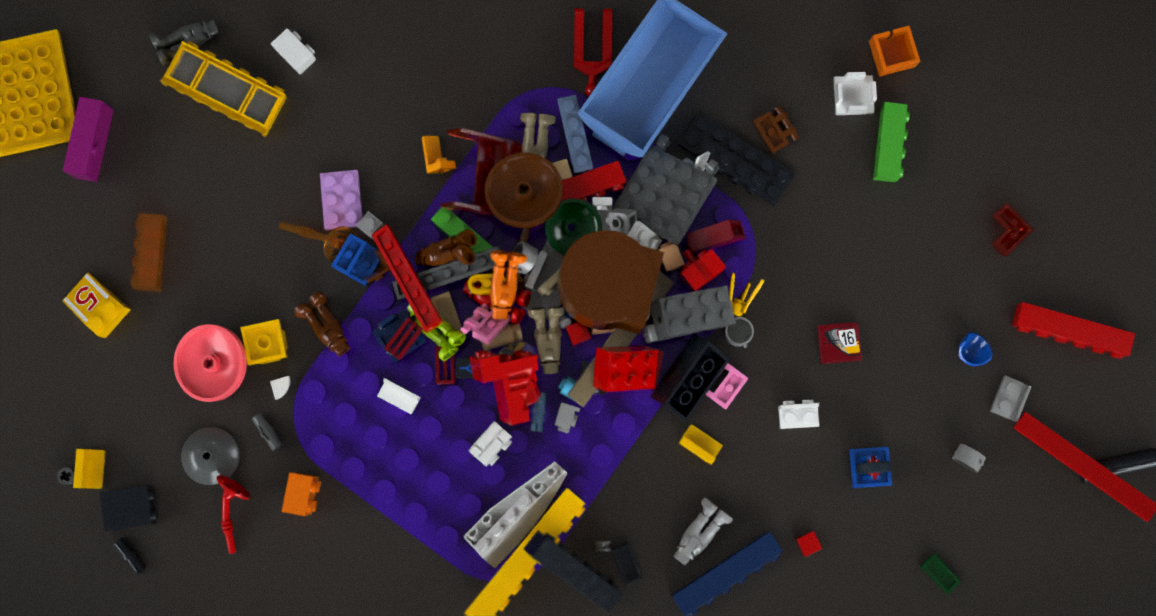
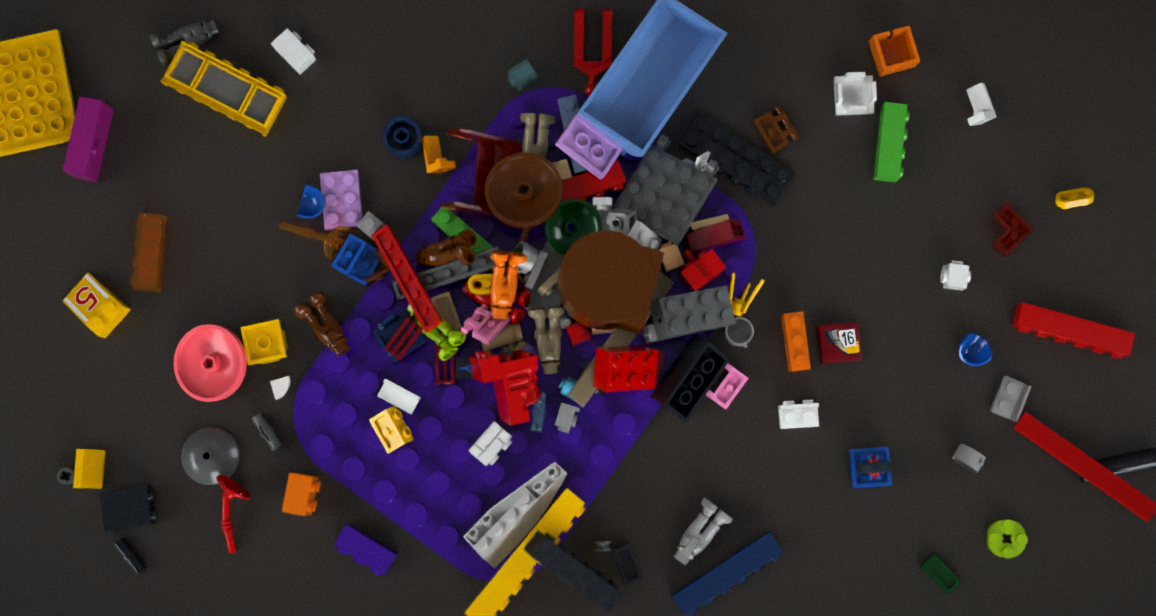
(311, 203): none -> blue helmet
(365, 550): none -> dark purple brick
(391, 429): none -> yellow bracket
(393, 133): none -> dark blue brick
(521, 75): none -> clear light blue brick
(589, 146): none -> lavender plate
(700, 444): yellow panel -> none
(707, 222): none -> tan tile
(795, 342): none -> orange brick
(808, 544): red tile -> none
(955, 275): none -> white brick
(981, 105): none -> white bracket
(995, 538): none -> lime plate
(1074, 198): none -> yellow plate

